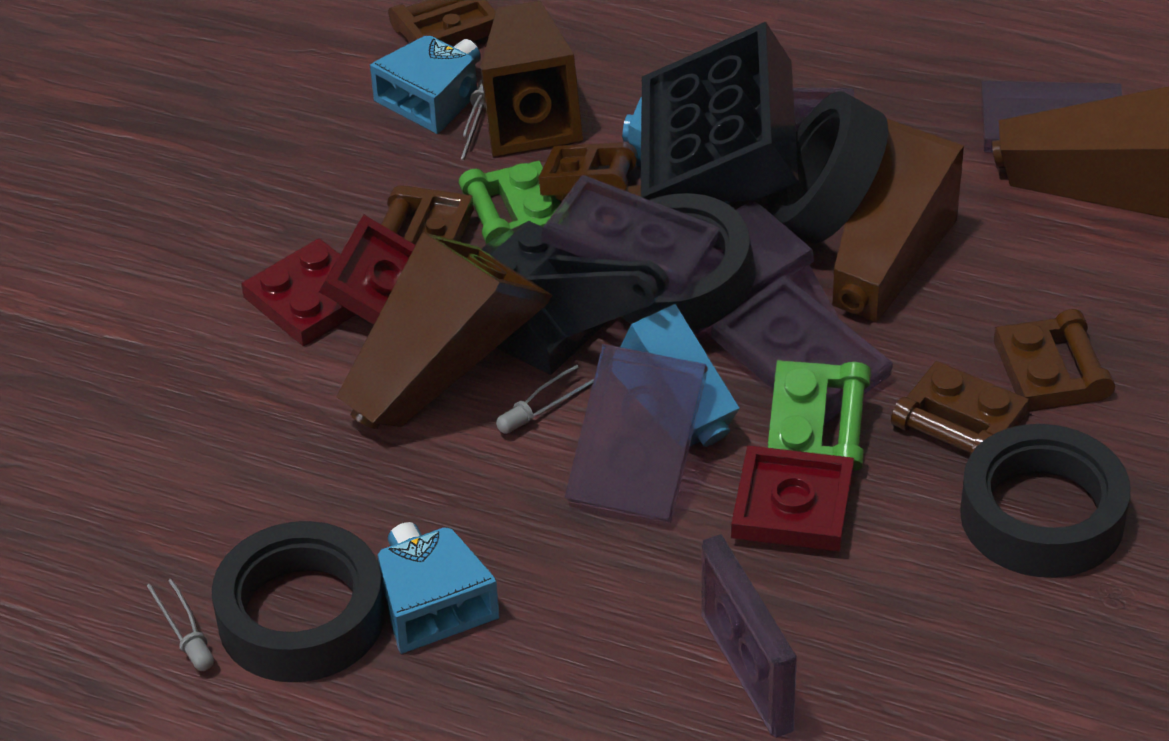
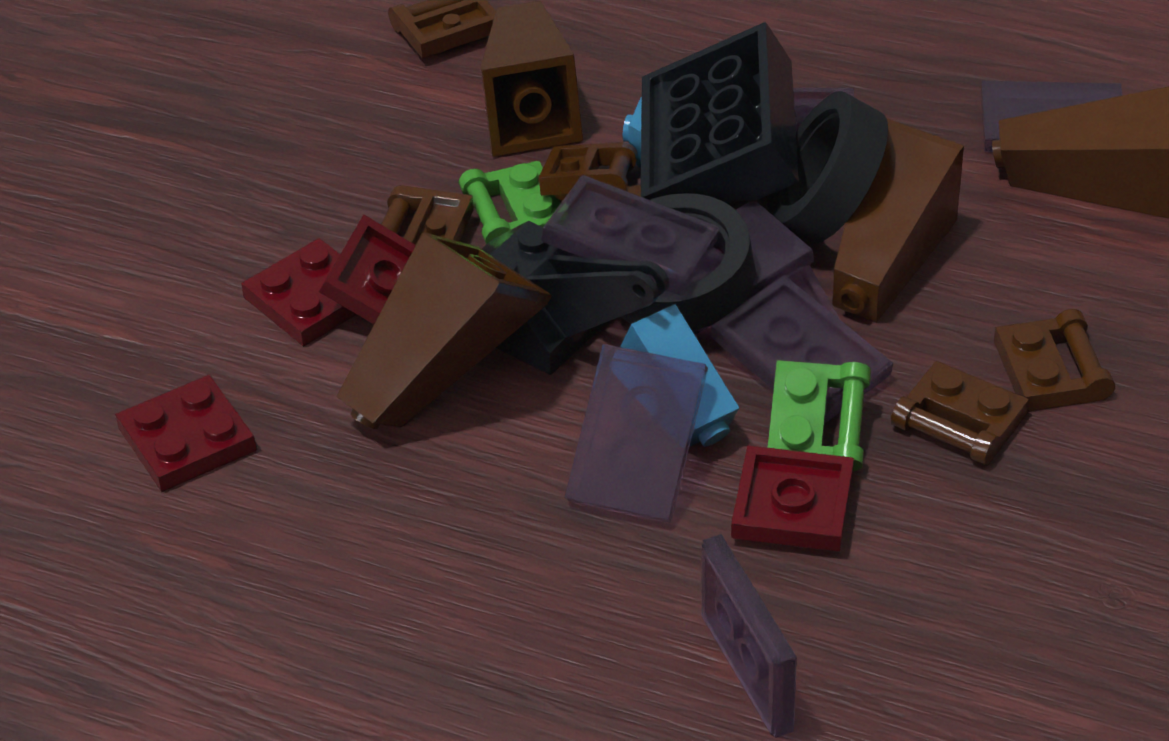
(185, 432): none -> dark red plate
(192, 644): light grey piece -> none
(305, 653): black tyre -> none
(427, 80): dark azure torso -> none
(433, 586): dark azure torso -> none
(476, 100): flat silver piece -> none
(522, 413): light grey piece -> none
(1034, 548): black tyre -> none

